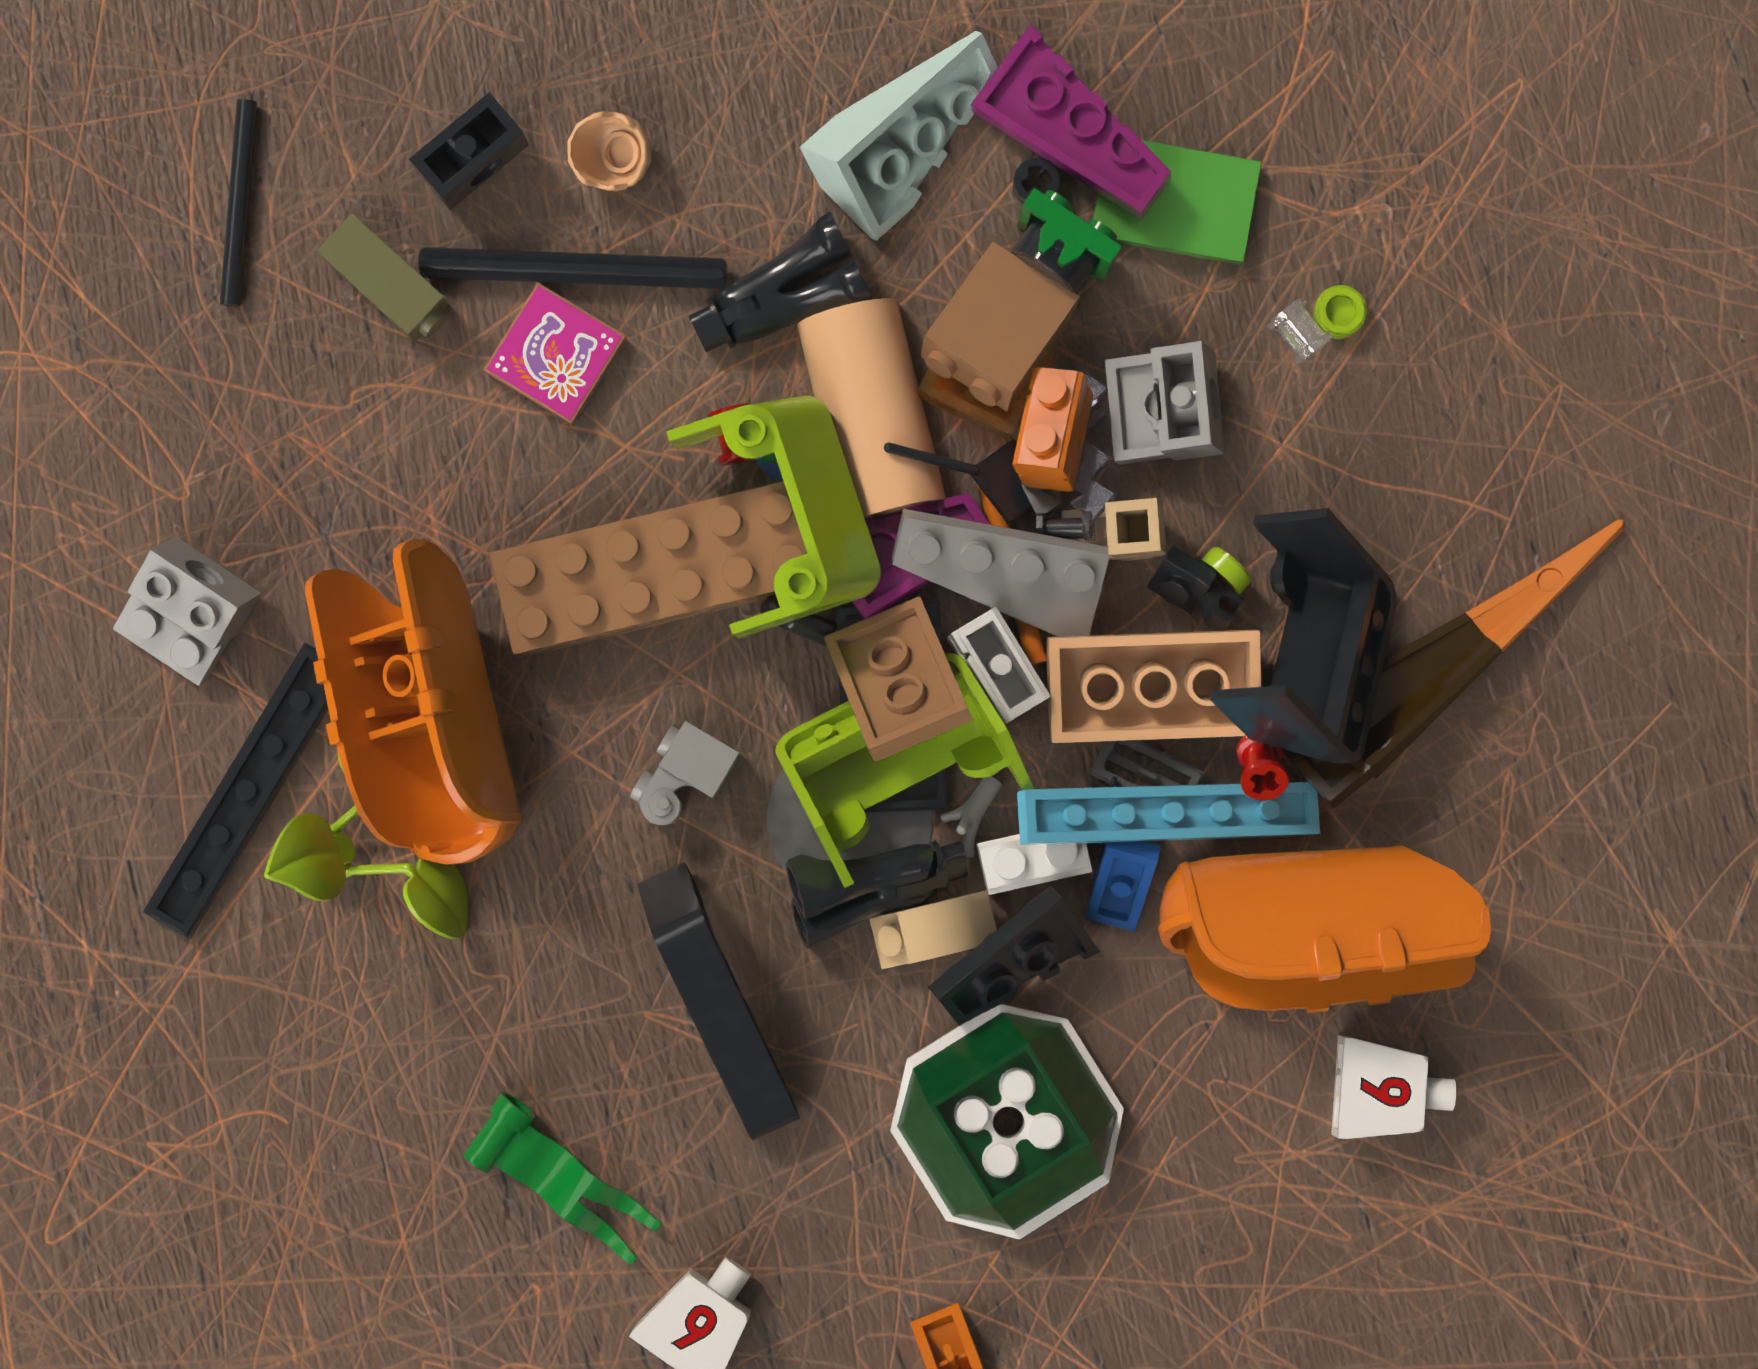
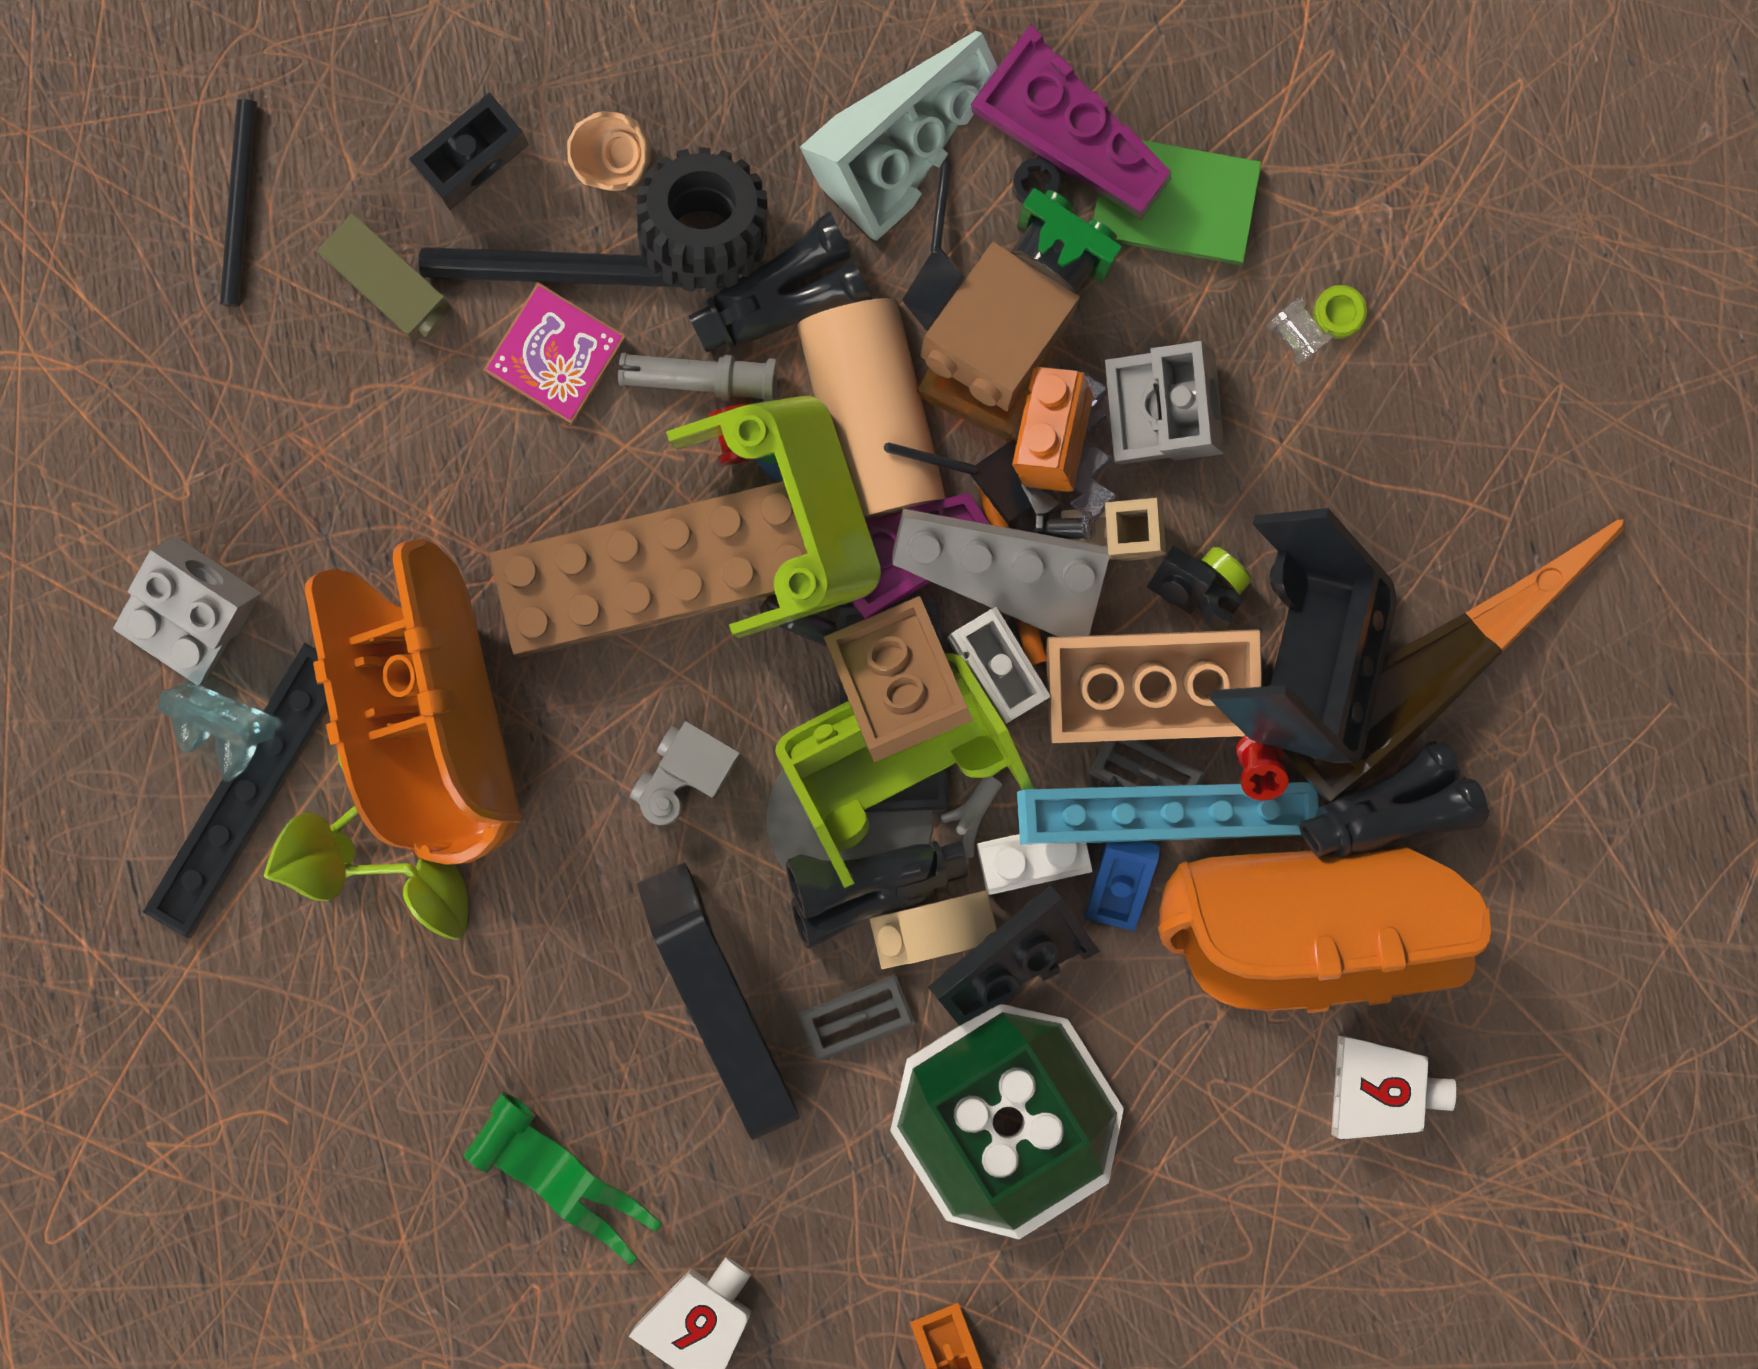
(204, 712): none -> clear light blue tile
(702, 184): none -> black tyre
(724, 377): none -> light grey pin
(814, 1034): none -> dark grey tile
(939, 275): none -> black piece
(1409, 803): none -> black piece

